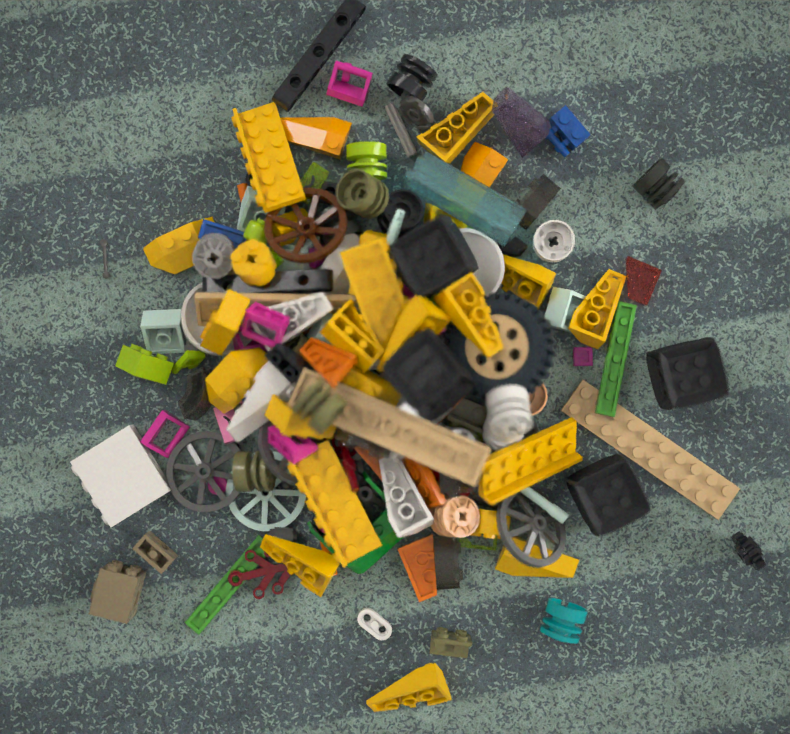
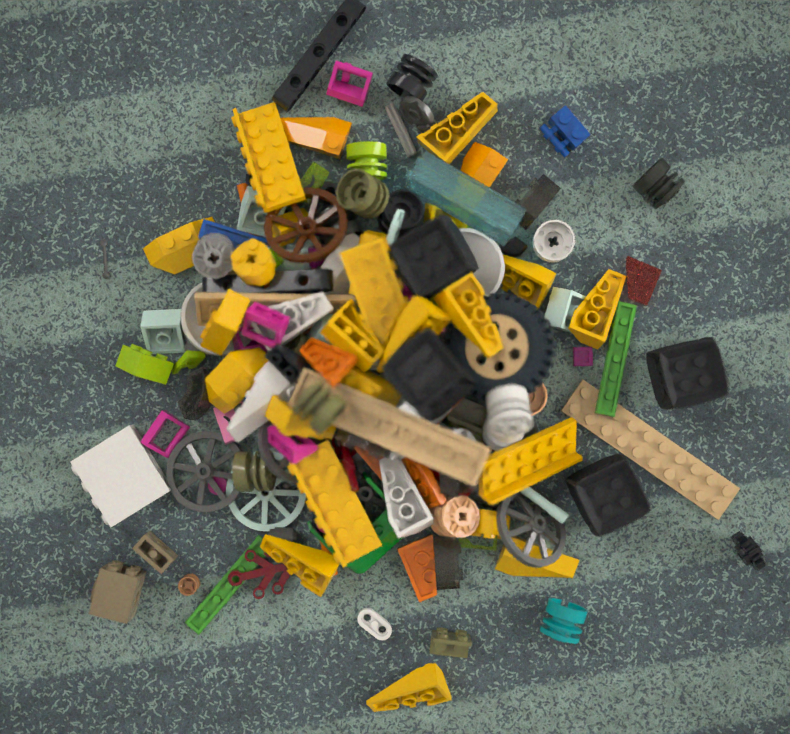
(189, 584): none -> medium nougat wheel
(255, 230): lime head -> none
(520, 121): clear purple wedge -> none

